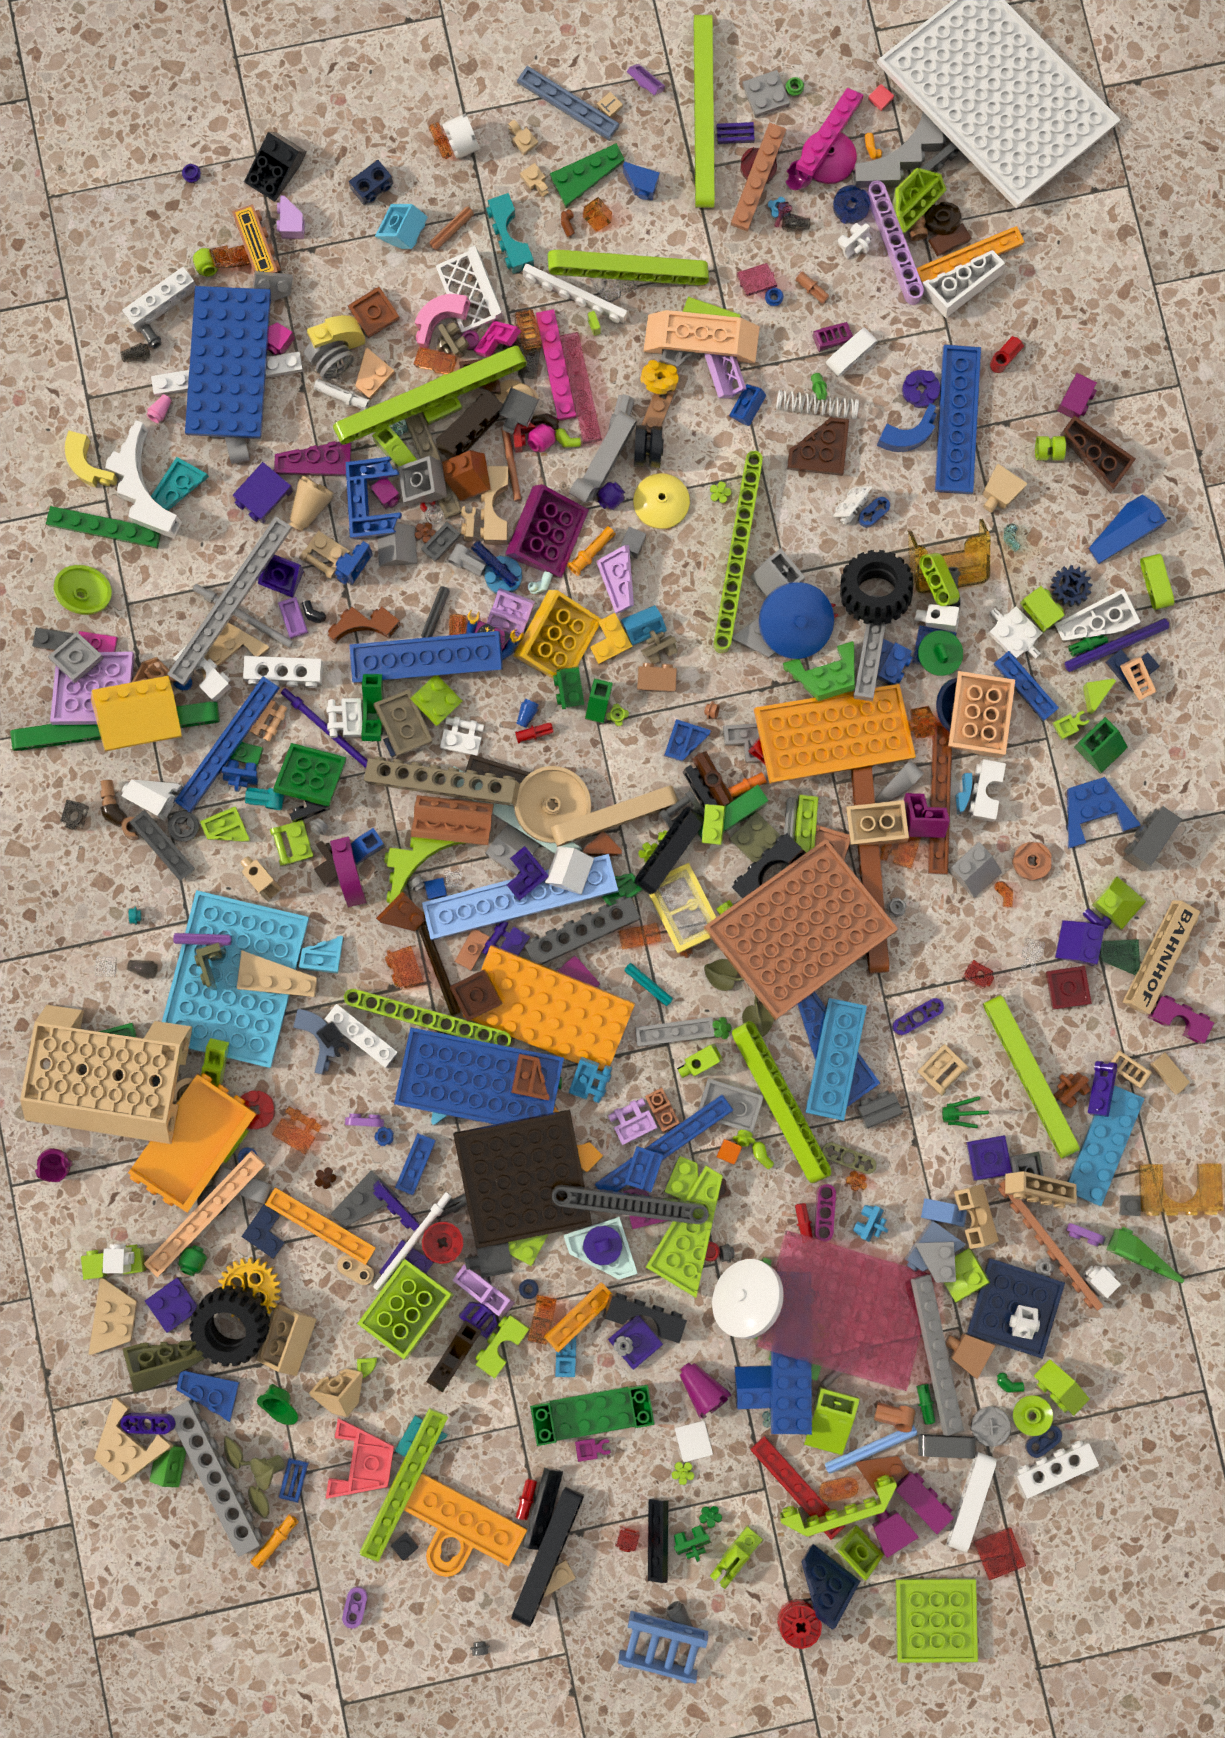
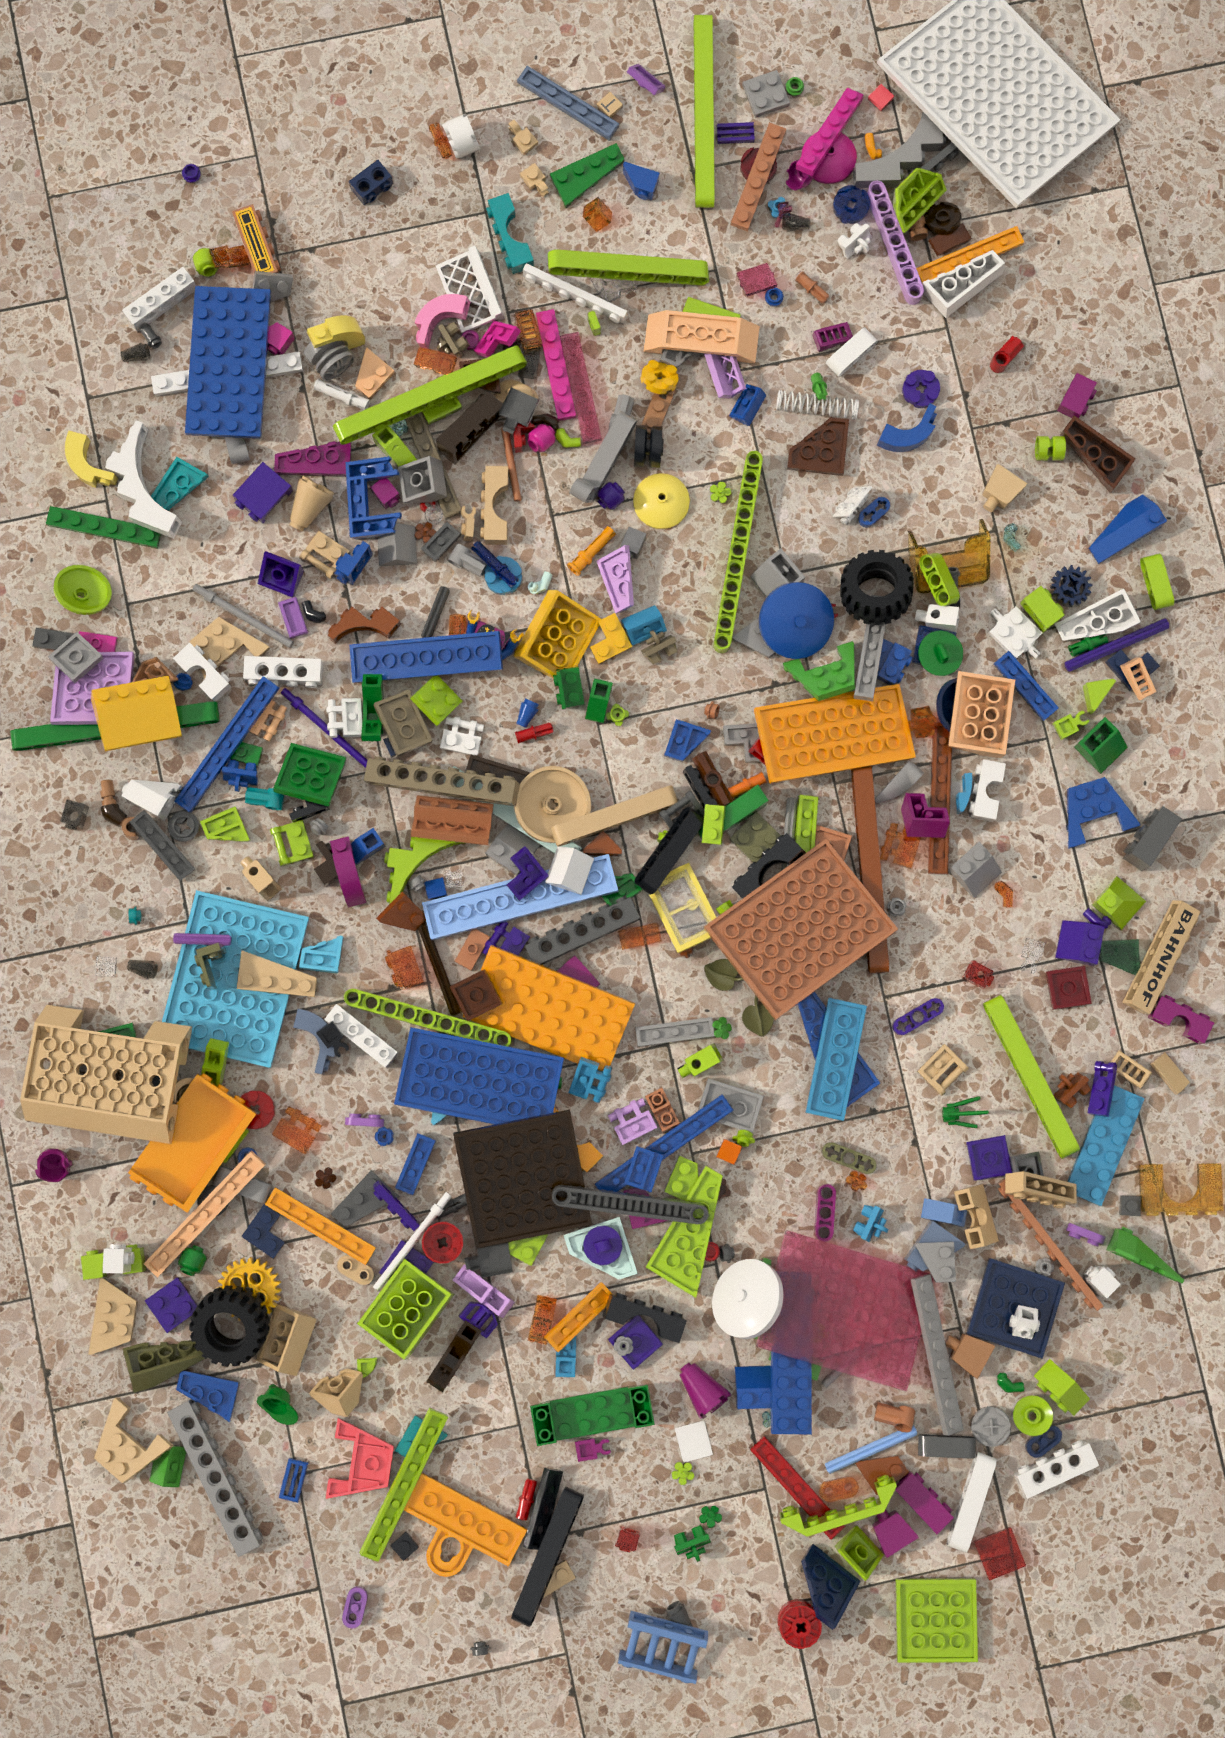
(154, 1418): dark purple beam -> none
(158, 410): bright pink cone -> none
(229, 601): light grey plate -> none
(262, 1470): olive plant -> none
(274, 165): black slope -> none
(280, 1534): light orange pin -> none
(291, 220): lavender slope -> none
(373, 312): dark orange plate -> none
(402, 225): medium azure slope -> none
(451, 228): nougat axle -> none
(467, 474): dark orange slope -> none
(490, 1359): lime arch -> none
(510, 612): lavender slope -> none
(523, 1293): dark blue plate -> none
(529, 1078): dark orange wing -> none
(547, 531): magenta slope -> none
(565, 223): dark orange arm -> none
(648, 850): lime plant -> none
(648, 984): teal axle -> none
(657, 678): medium nougat brick -> none
(658, 1540): black plate -> none
(736, 1556): lime plate -> none
(760, 1154): lime arm -> none
(781, 1102): lime beam -> none
(803, 1220): red axle -> none
(832, 1420): lime slope -> none
(877, 823): tan slope -> none
(879, 1110): dark grey brick -> none
(926, 1403): green axle -> none
(957, 419): blue plate -> none
(969, 1276): lime plate -> none
(1043, 860): nougat plate -> none

